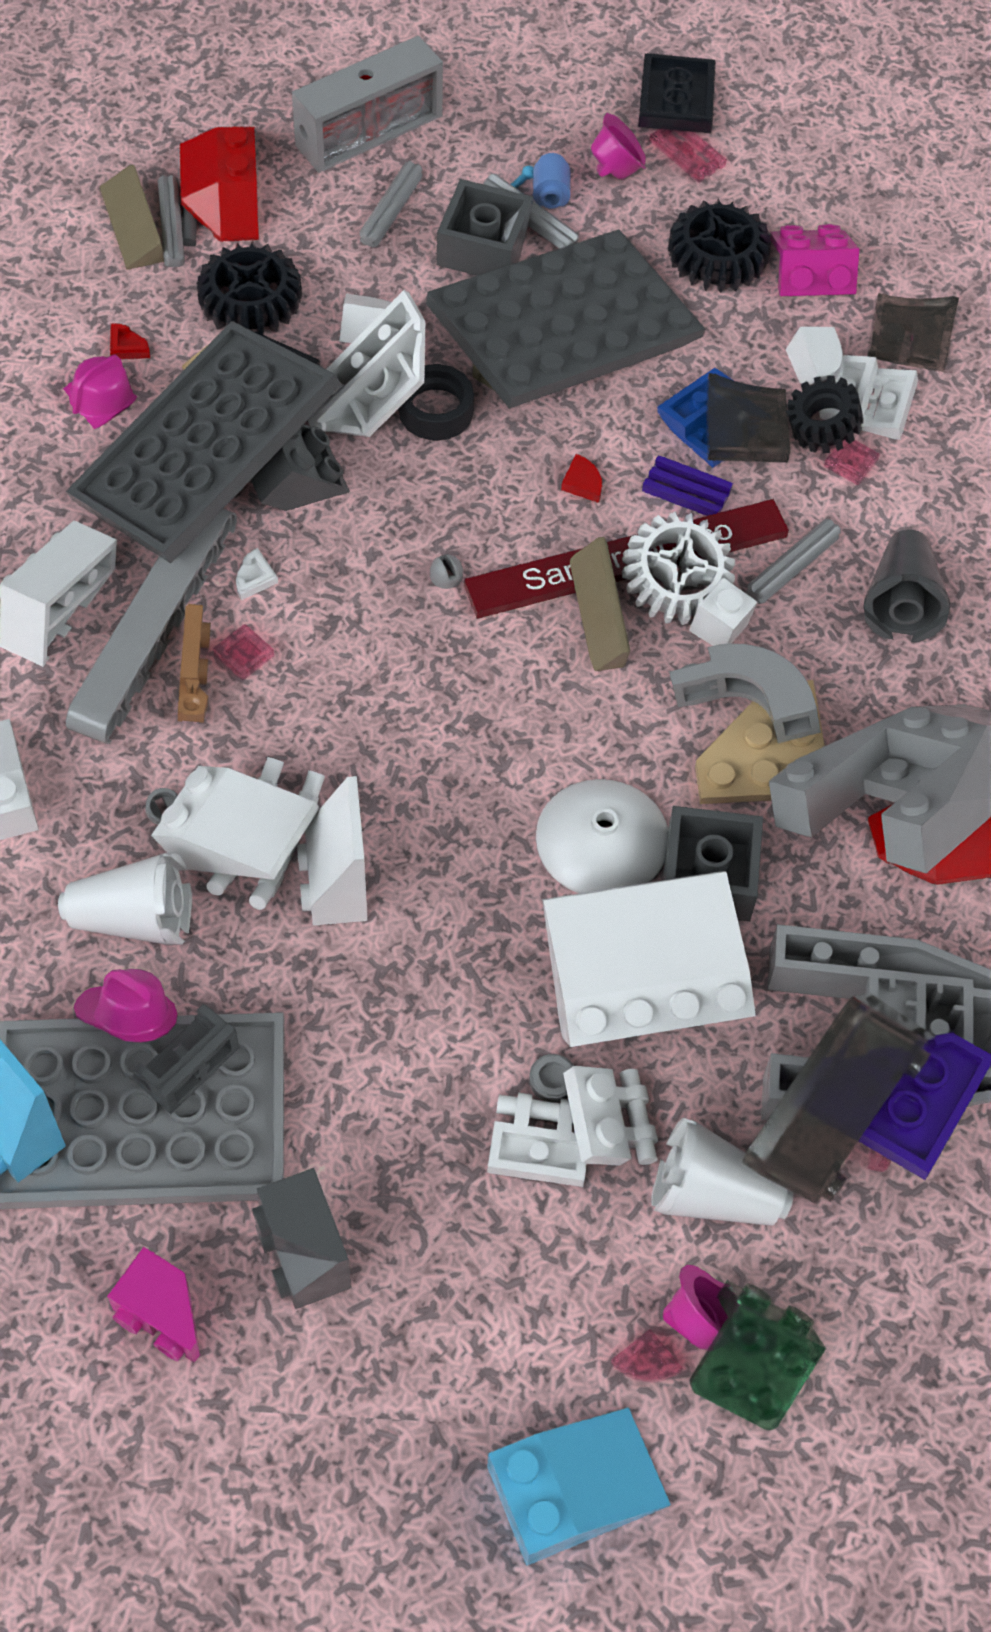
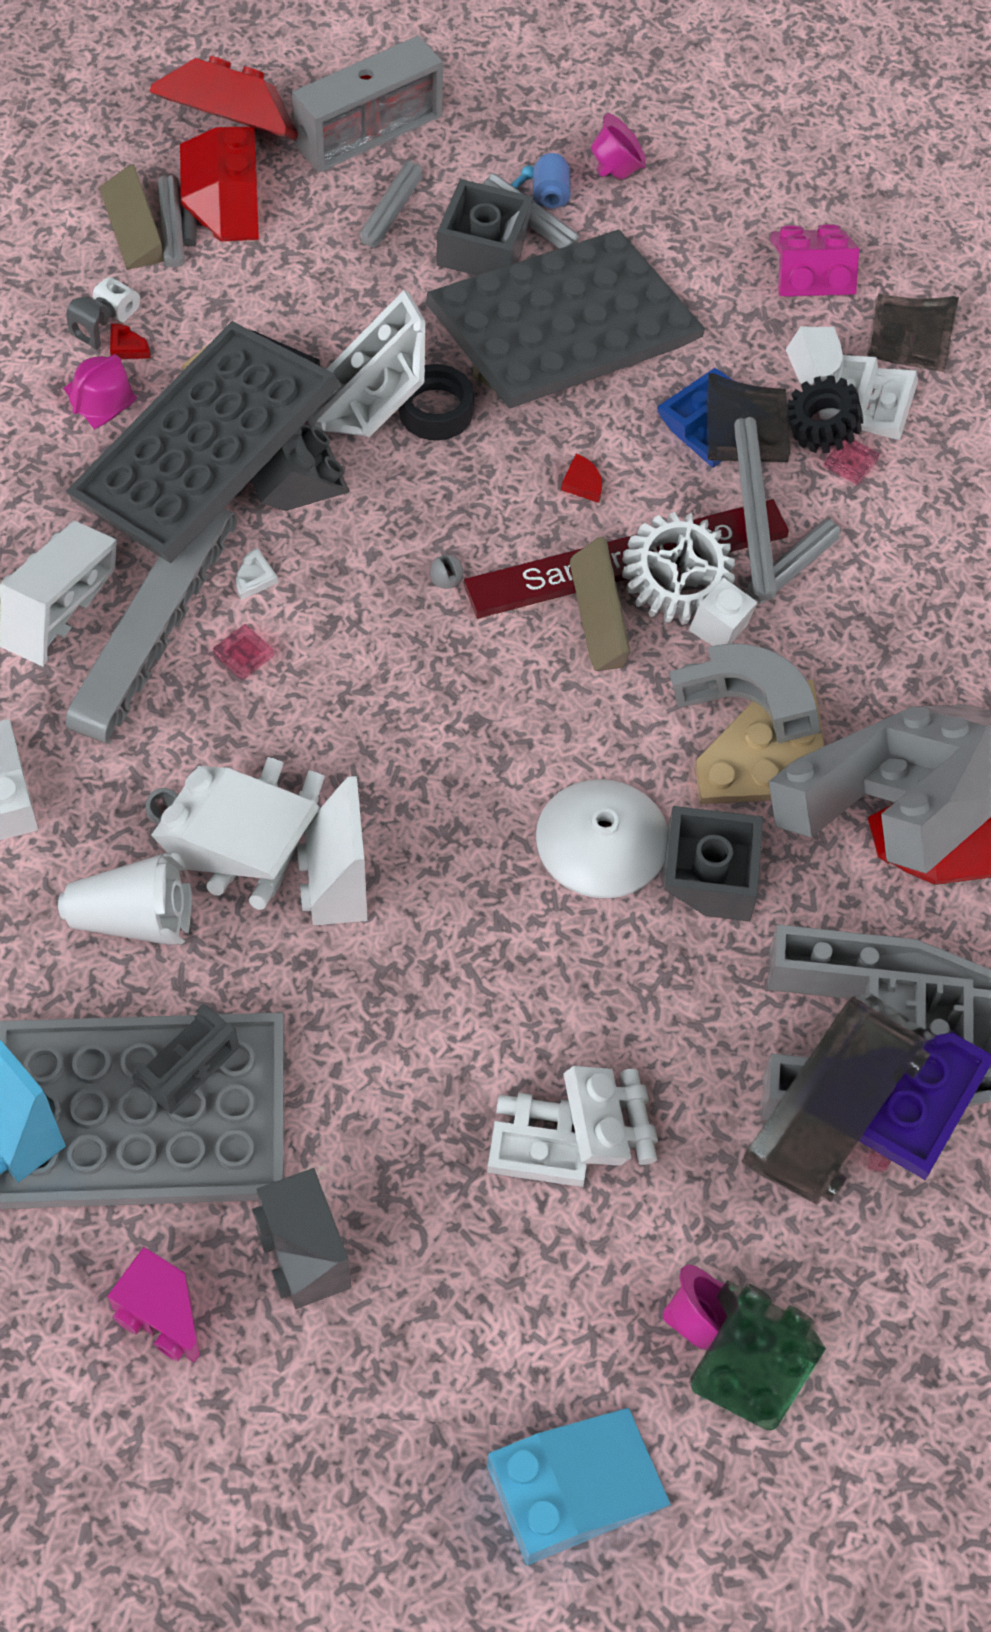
(109, 300): none -> leg
(128, 1006): dark pink piece -> none
(194, 670): medium nougat hinge -> none
(228, 94): none -> red wedge
(250, 299): black gear -> none
(359, 314): white brick -> none
(548, 1079): light grey tile -> none
(647, 958): white slope -> none
(647, 1360): clear pink tile -> none
(677, 93): black tile -> none
(684, 154): clear pink tile -> none
(689, 481): dark purple tile -> none
(710, 242): black gear -> none
(710, 1182): white cone -> none
(755, 509): none -> light grey axle
(907, 590): dark grey cone -> none

